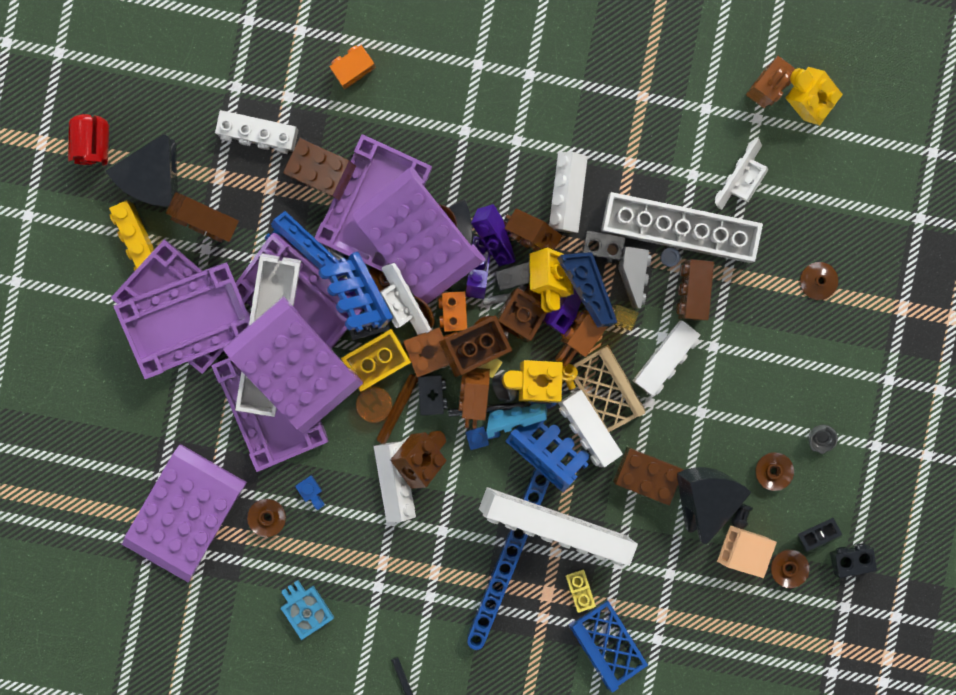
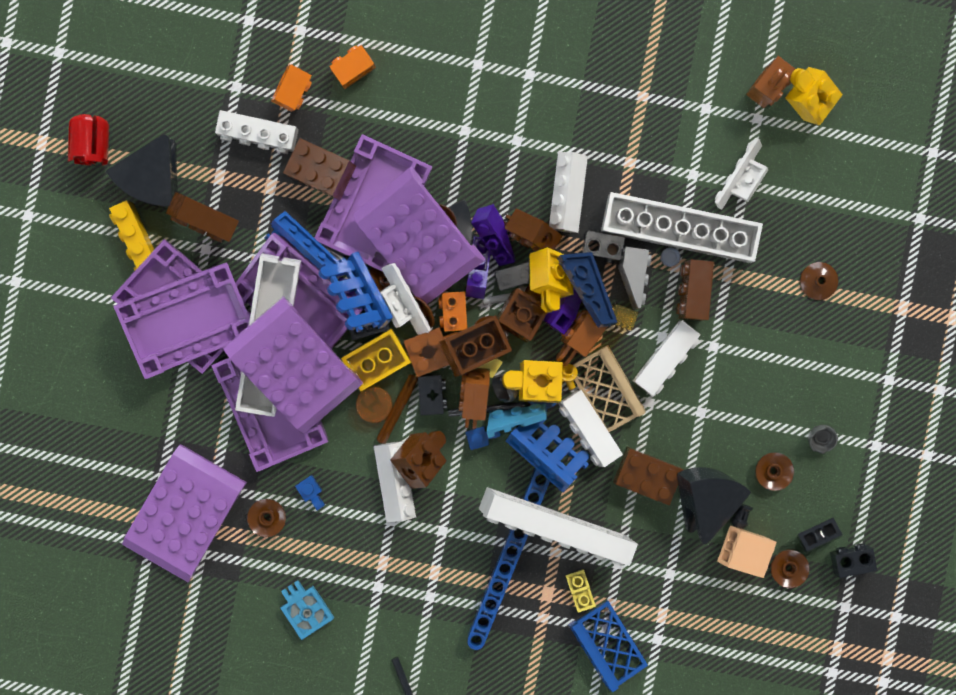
(291, 88): none -> orange brick

